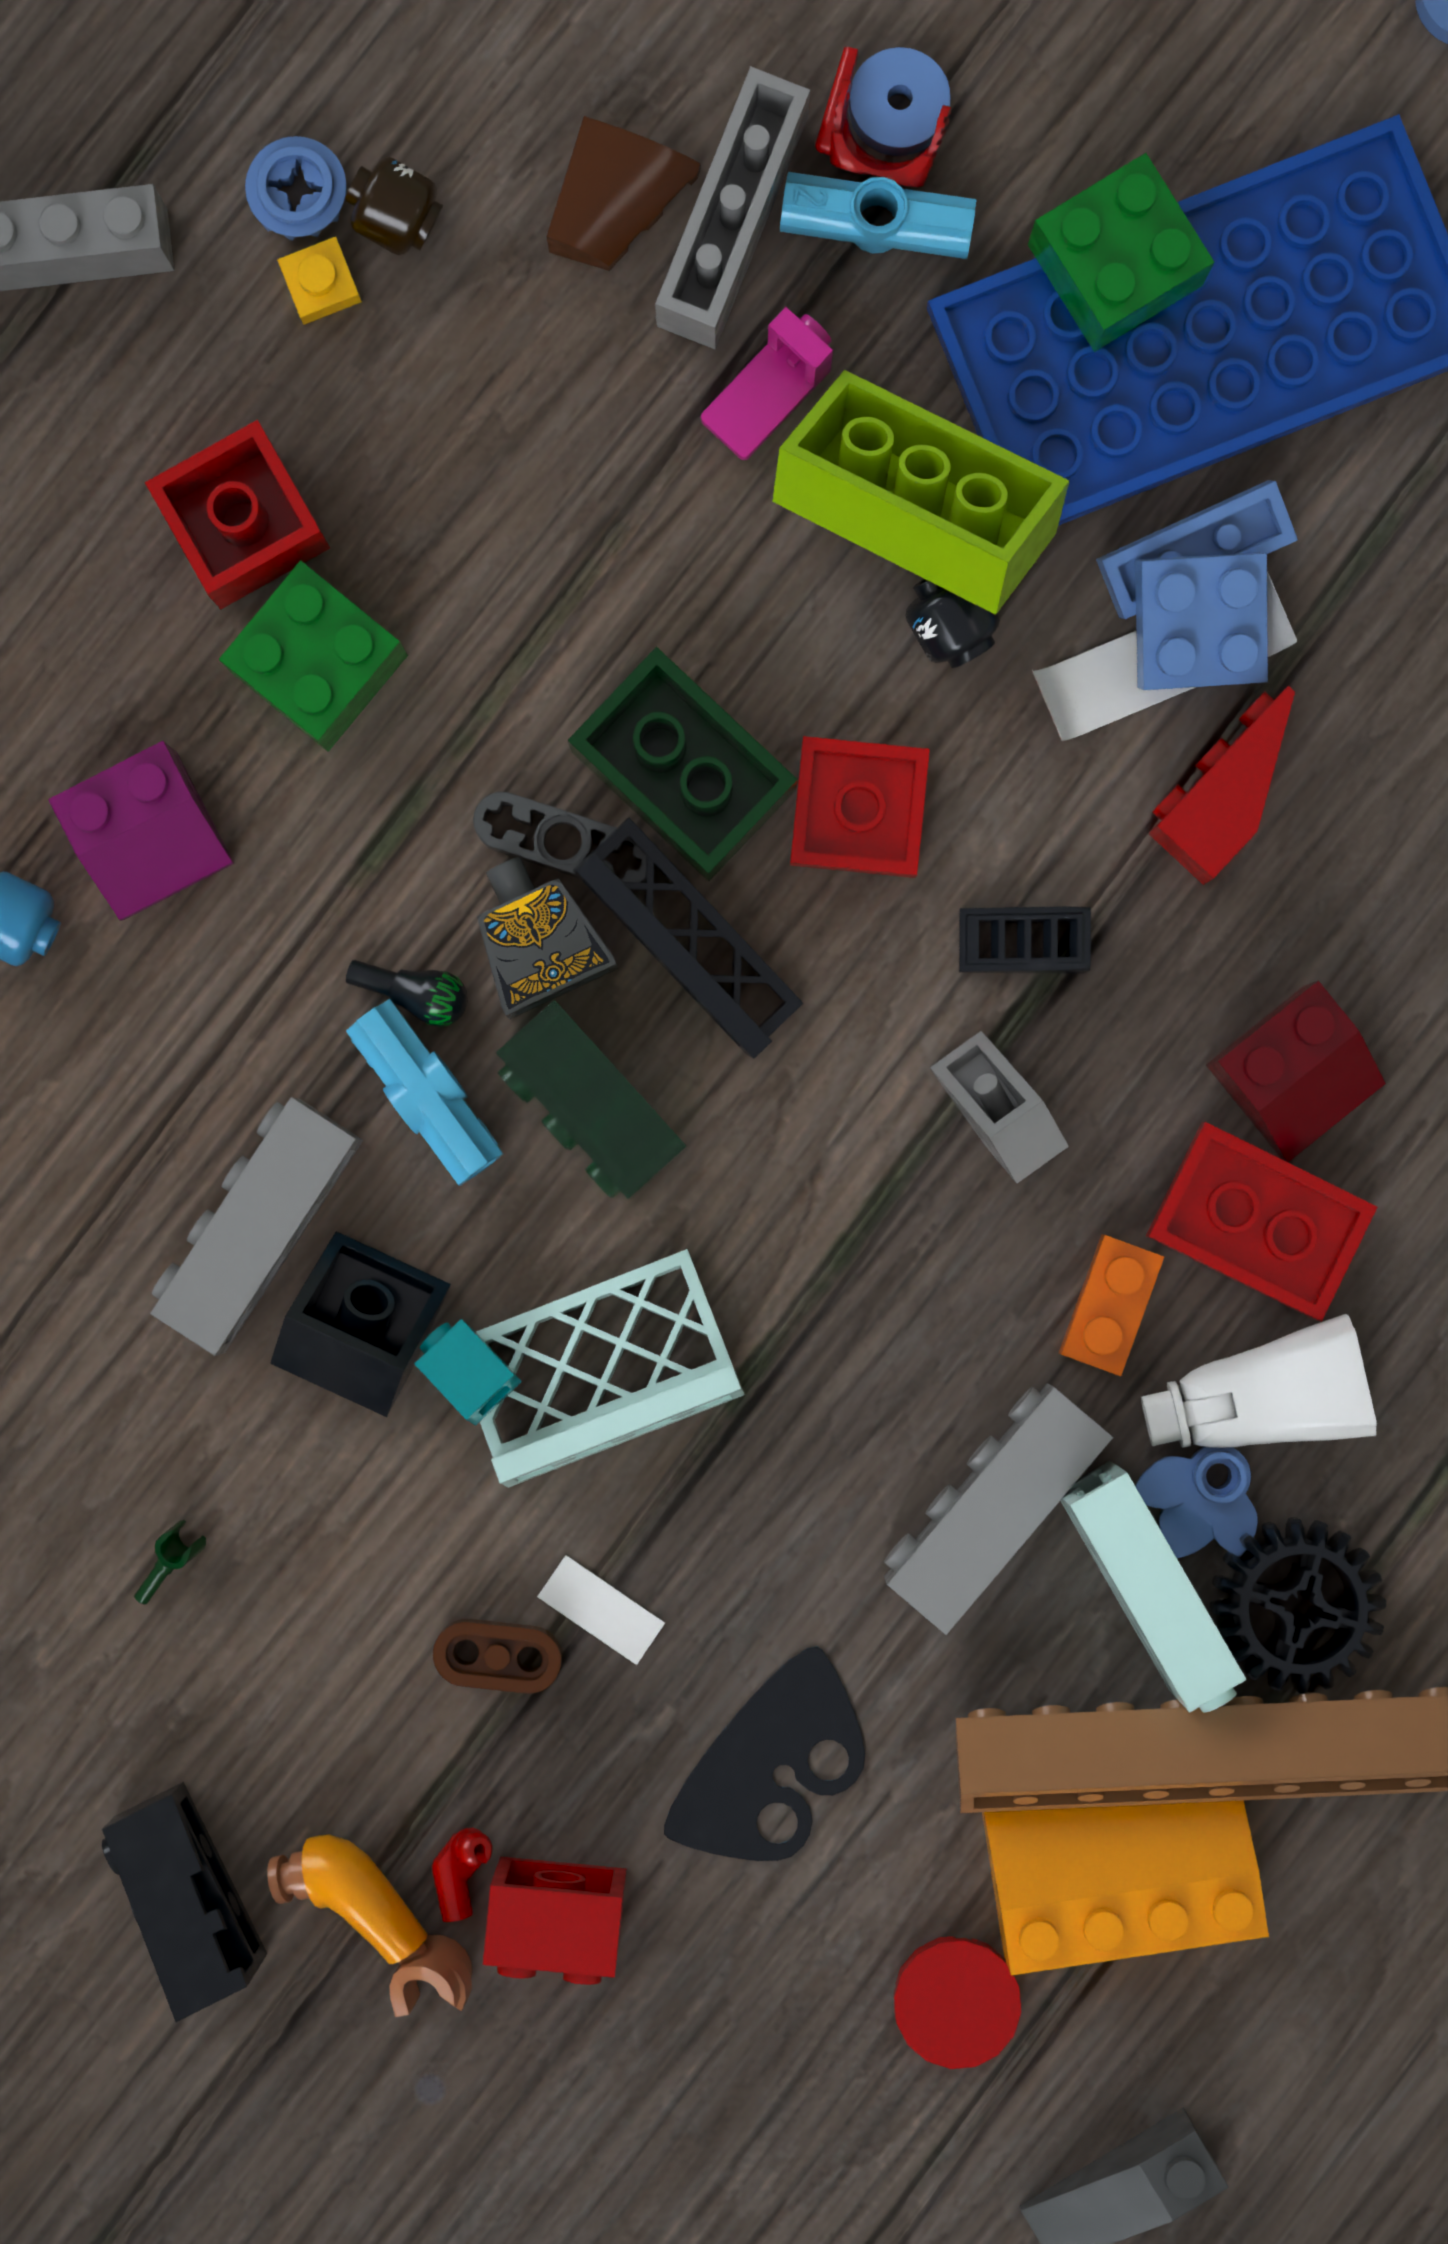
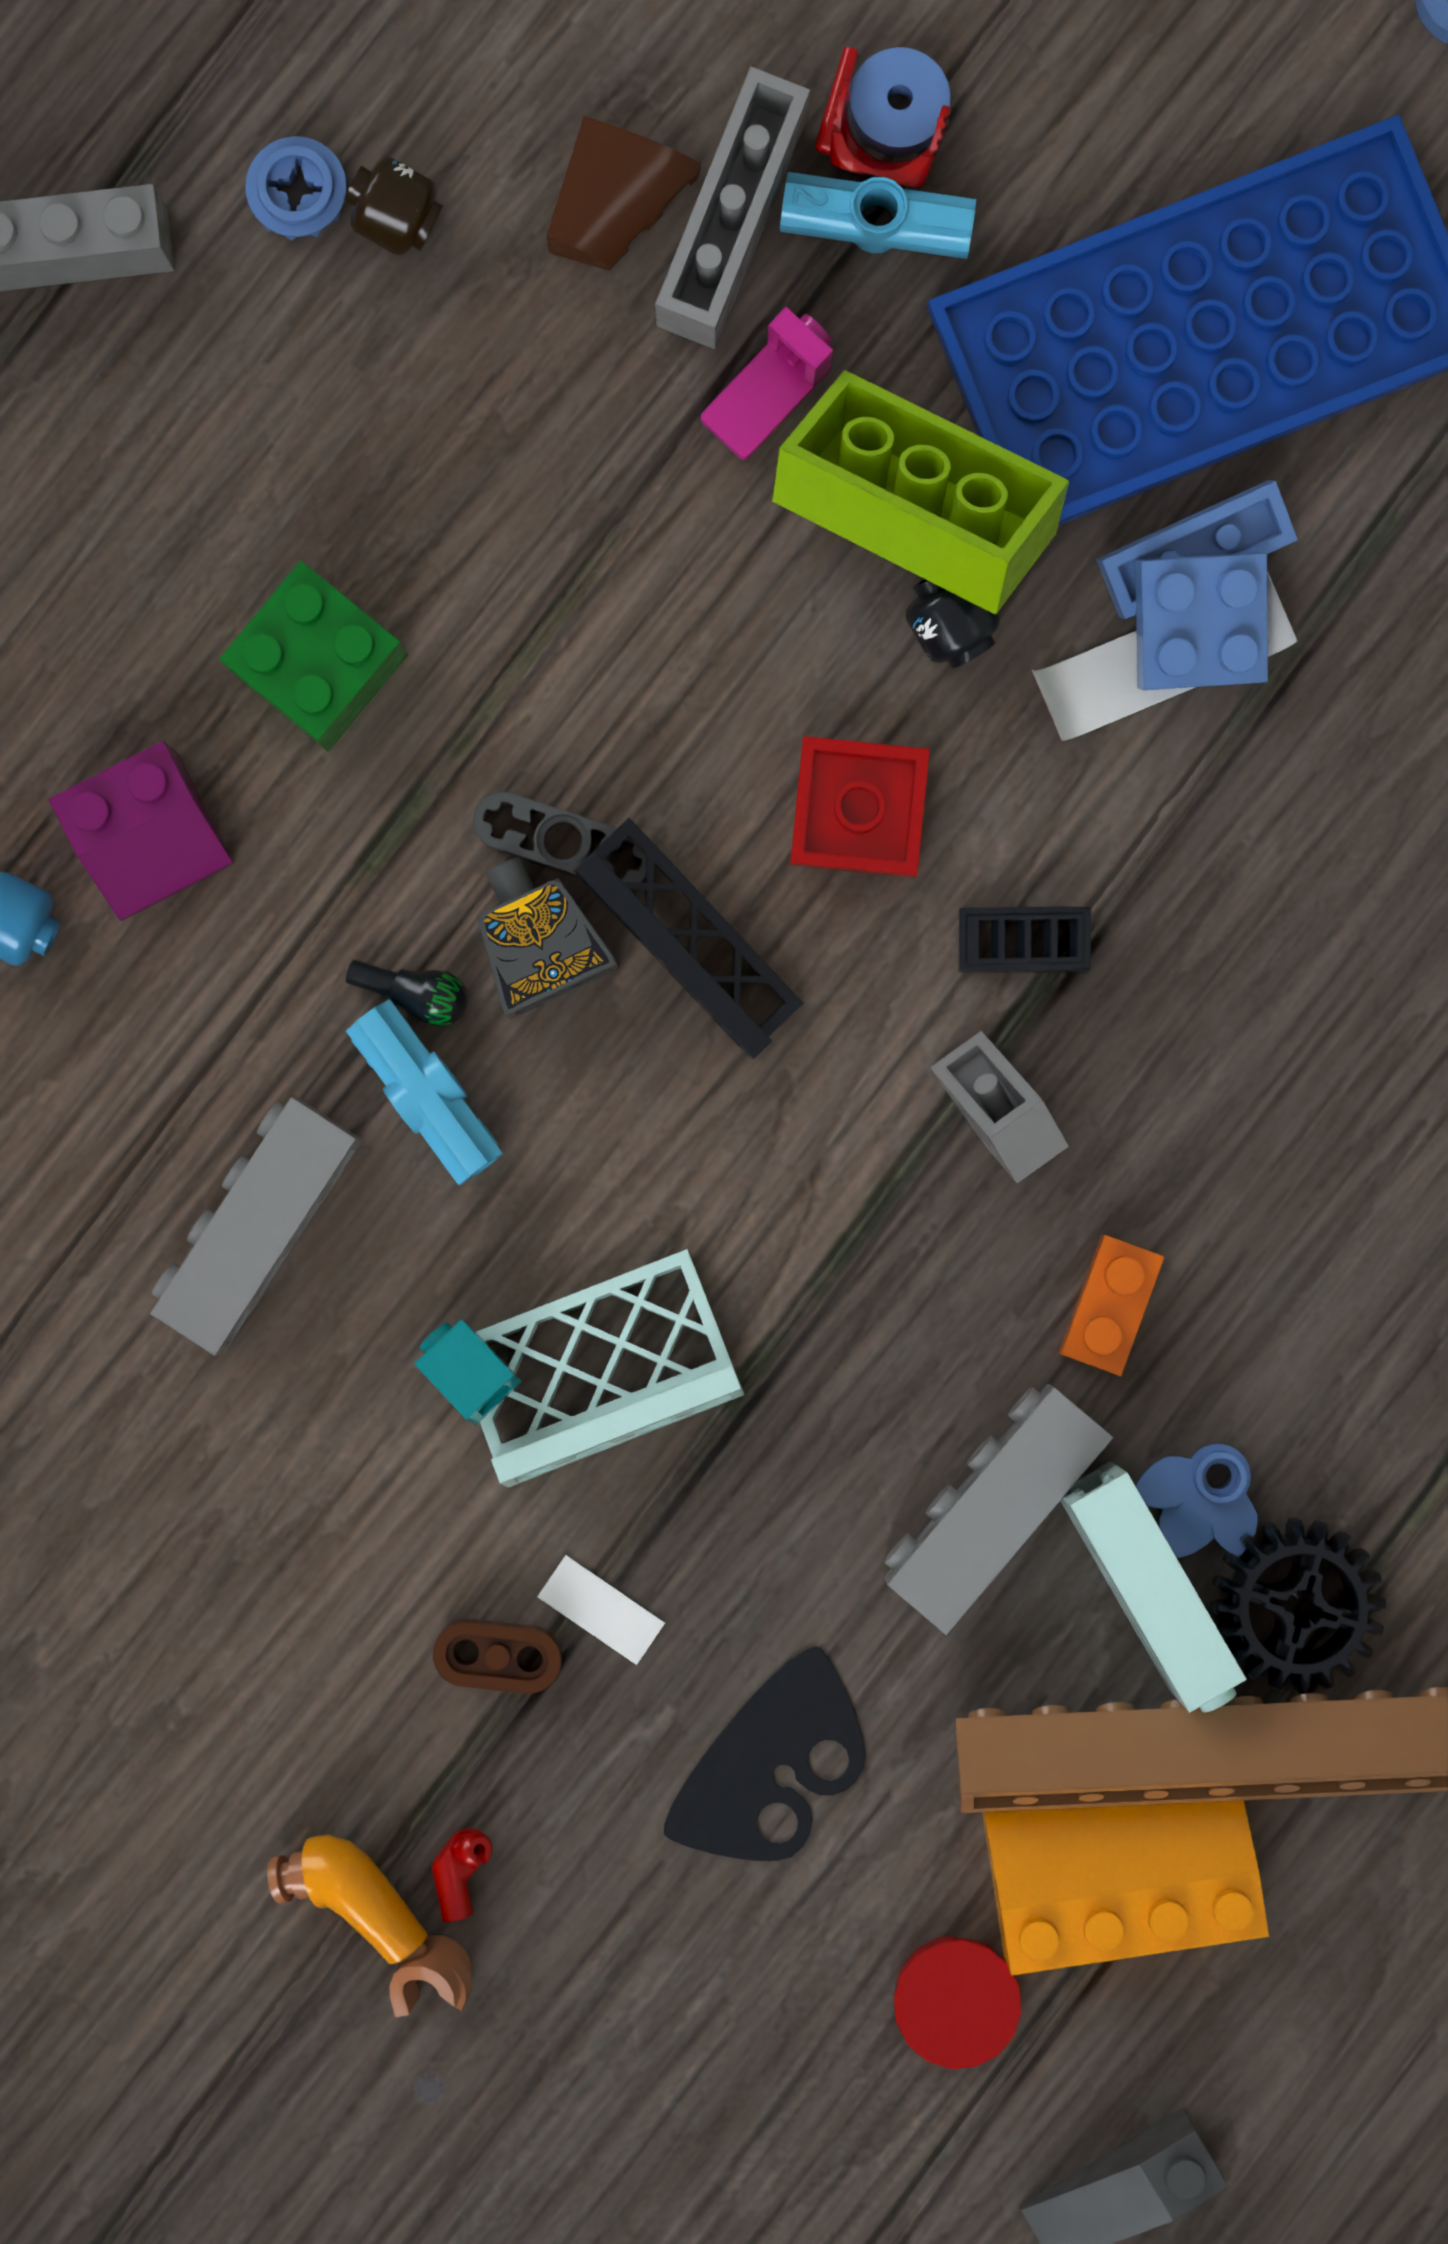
(171, 1555): dark green hand -> none
(183, 1901): black wedge -> none
(237, 515): red brick -> none
(319, 280): yellow plate -> none
(359, 1323): black slope -> none
(554, 1919): red brick -> none
(589, 1103): clear green brick -> none
(682, 764): dark green brick -> none
(1120, 252): green brick -> none
(1227, 803): red slope -> none
(1261, 1221): red plate -> none
(1280, 1392): white piece -> none
(1298, 1070): dark red slope -> none

